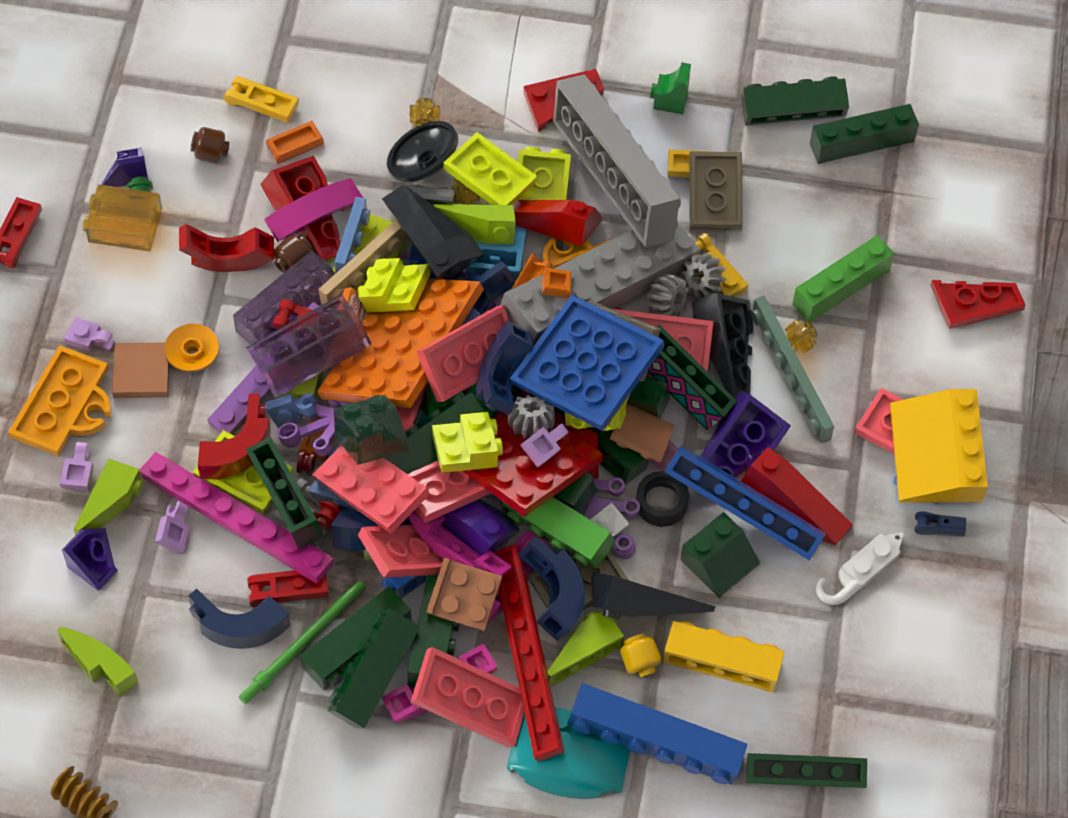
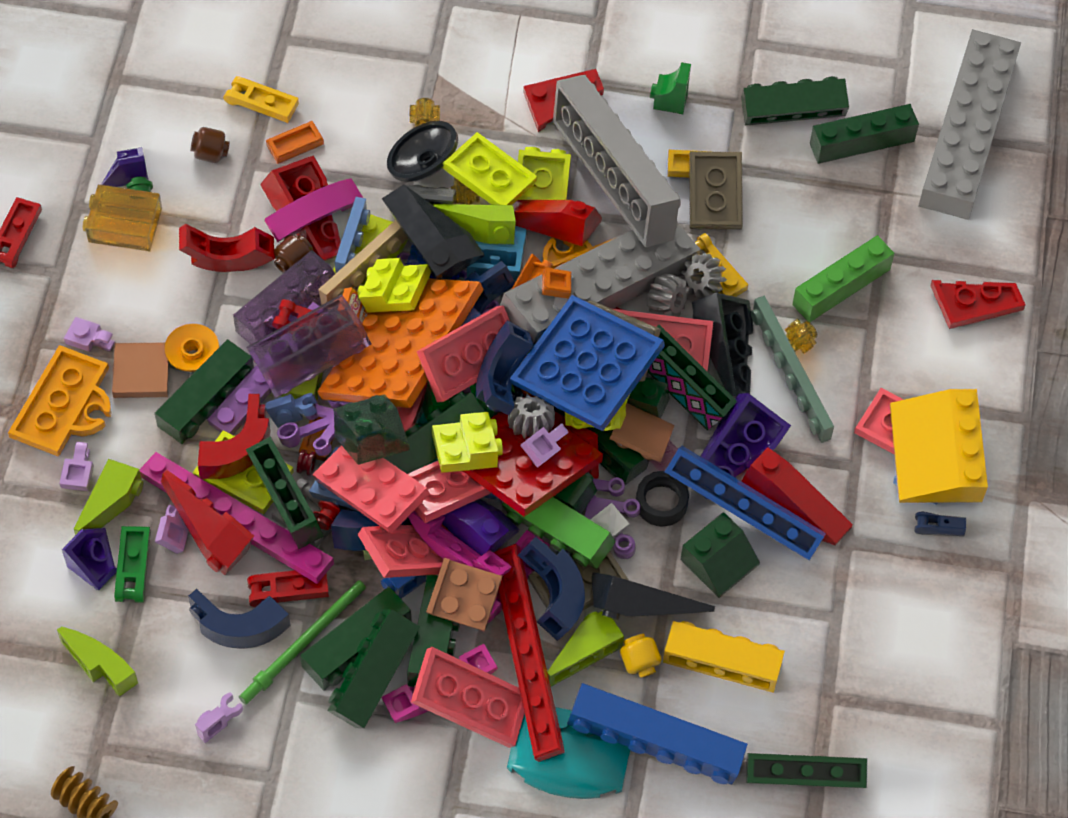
(132, 563): none -> green plate
(204, 392): none -> dark green brick
(214, 721): none -> lavender plate
(217, 536): none -> red wedge
(863, 567): white plate -> none
(969, 124): none -> light grey brick

